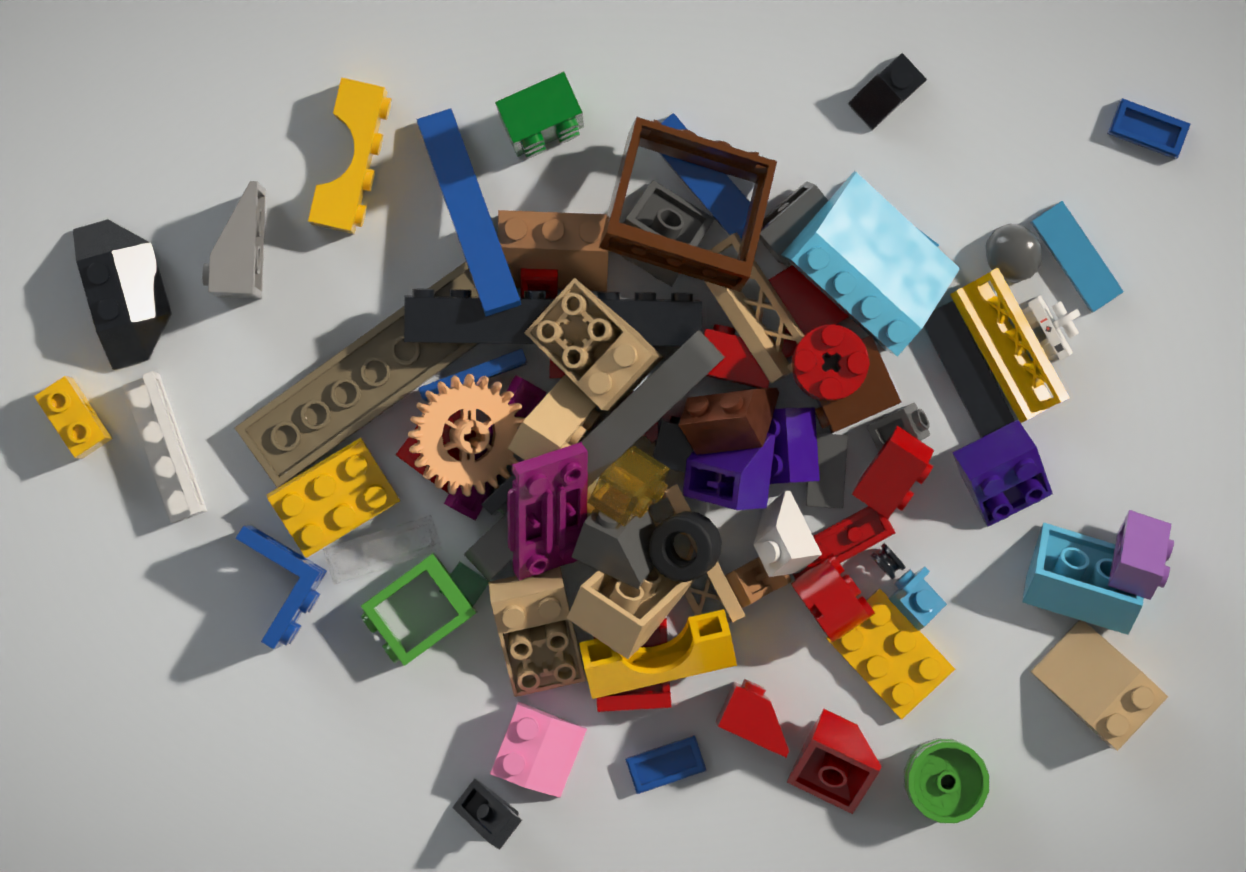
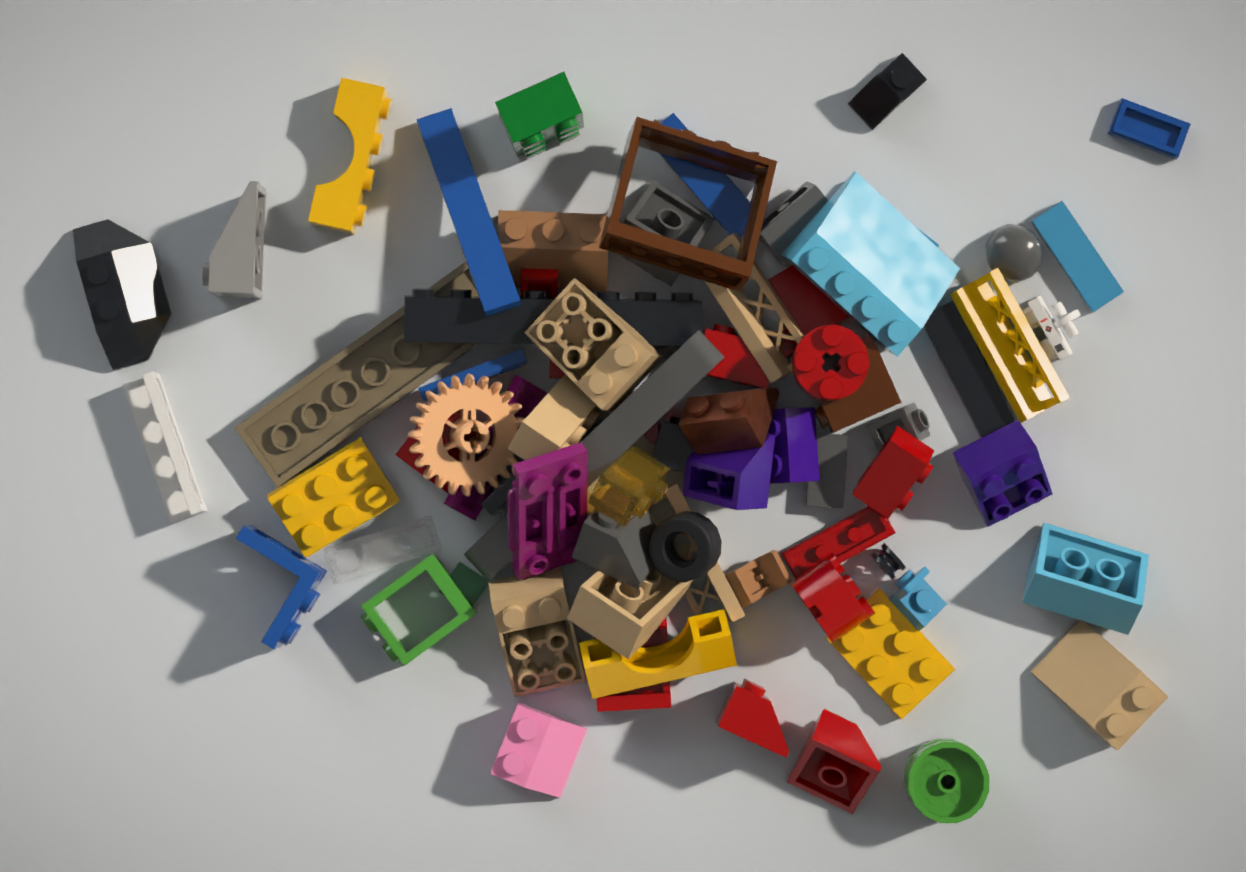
(73, 417): yellow brick -> none
(487, 813): black slope -> none
(665, 764): blue tile -> none
(785, 538): white slope -> none
(1141, 555): medium lavender brick -> none

